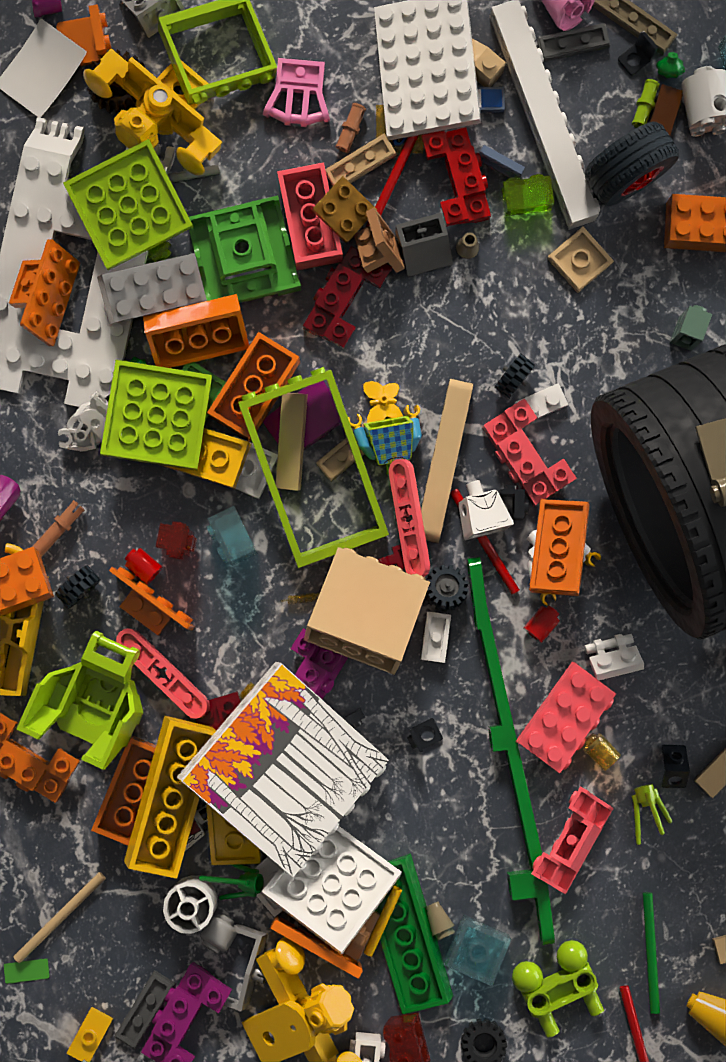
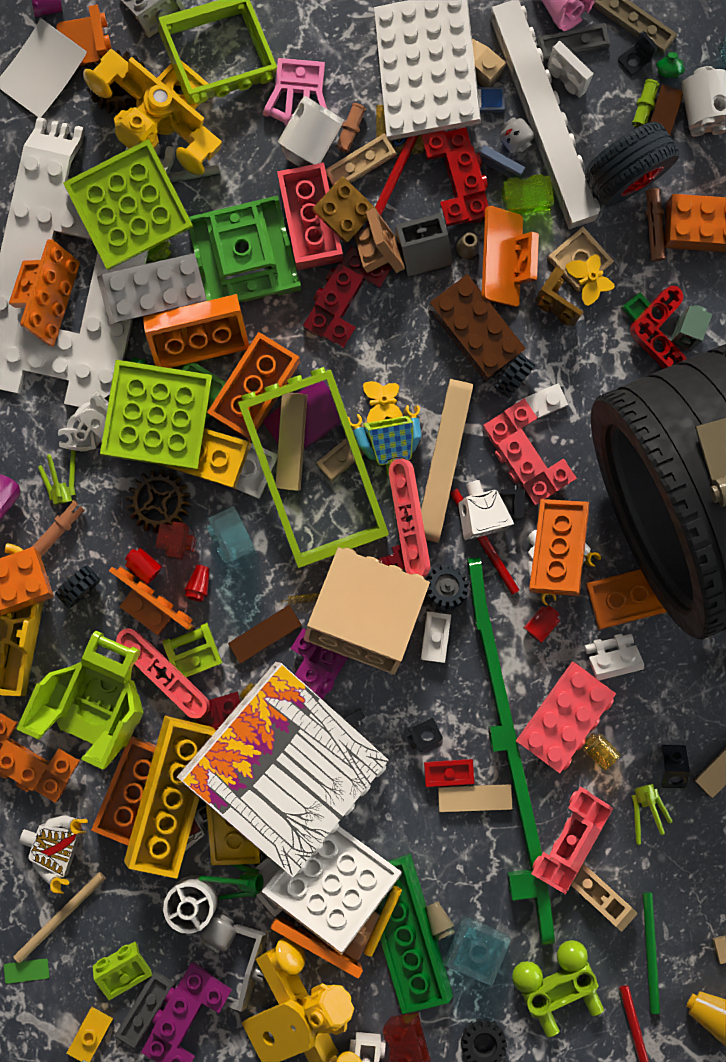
(54, 848): none -> torso
(59, 492): none -> lime plant
(121, 971): none -> lime bracket
(149, 507): none -> dark brown gear
(196, 659): none -> lime plate
(198, 584): none -> red cone
(264, 634): none -> reddish brown tile
(309, 133): none -> white cylinder
(449, 772): none -> red plate
(475, 798): none -> tan tile
(476, 328): none -> reddish brown brick
(507, 256): none -> orange bracket
(516, 135): none -> light grey head
(550, 301): none -> pearl gold bracket
(569, 69): none -> white plate
(592, 277): none -> yellow piece
(603, 898): none -> tan slope
(622, 599): none -> orange tile
(636, 306): none -> green tile
(652, 327): none -> red beam
(654, 214): none -> nougat pin

